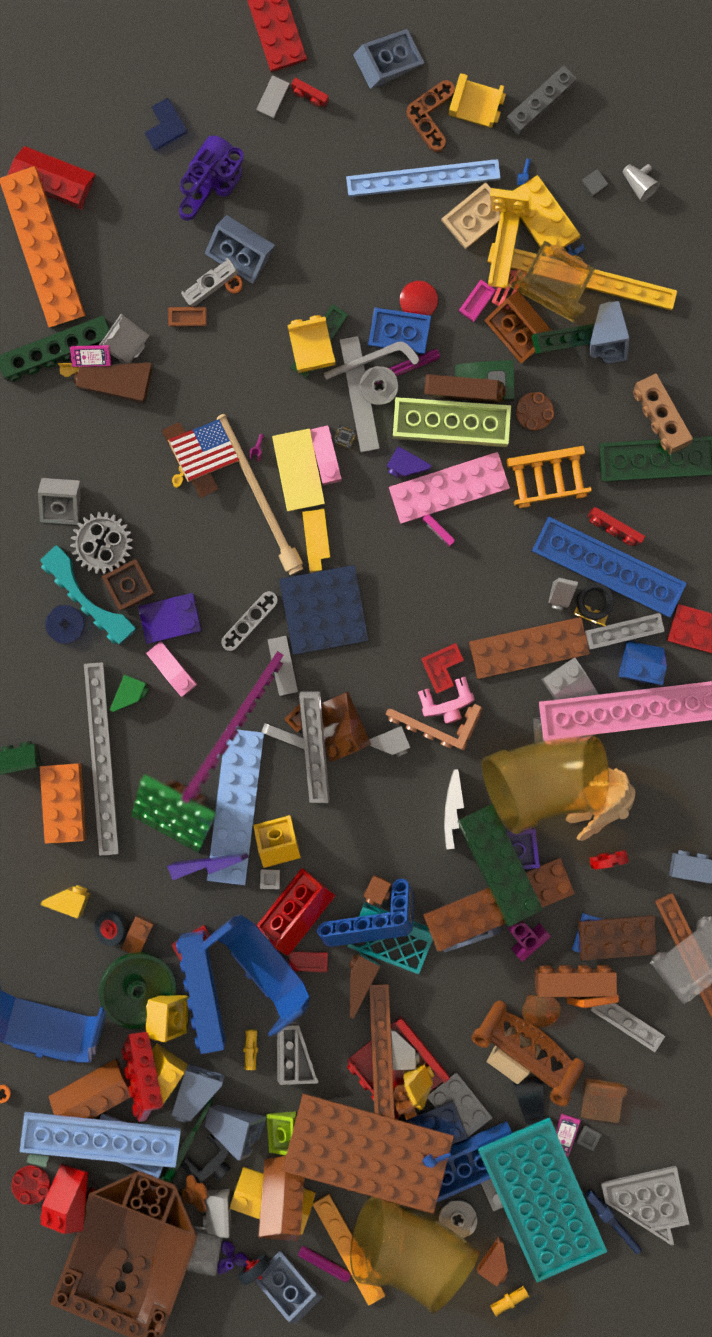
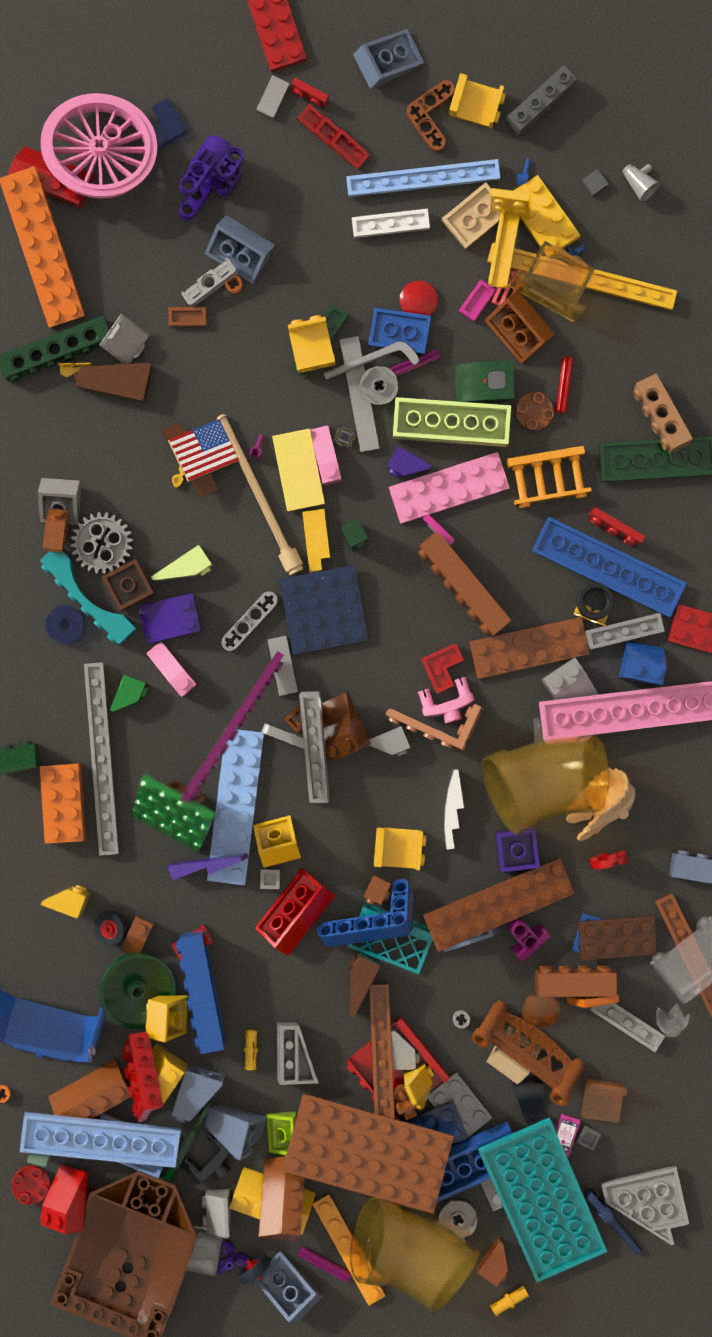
(56, 530): none -> dark orange slope
(90, 356): tile -> none
(98, 147): none -> bright pink piece
(188, 565): none -> yellowish green slope
(195, 1193): dark orange plate -> none
(264, 967): blue piece -> none
(309, 961): red tile -> none
(332, 136): none -> red slope
(354, 535): none -> dark green brick
(390, 223): none -> white plate
(399, 848): none -> yellow panel
(429, 1161): blue hand -> none
(464, 388): reddish brown slope -> none
(464, 584): none -> dark orange brick
(466, 1016): none -> light grey bush
(500, 865): dark green plate -> none
(562, 338): dark green plate -> none
(562, 593): light grey slope -> none
(564, 384): none -> red axle
(610, 334): sand blue slope -> none
(673, 1022): none -> clear piece

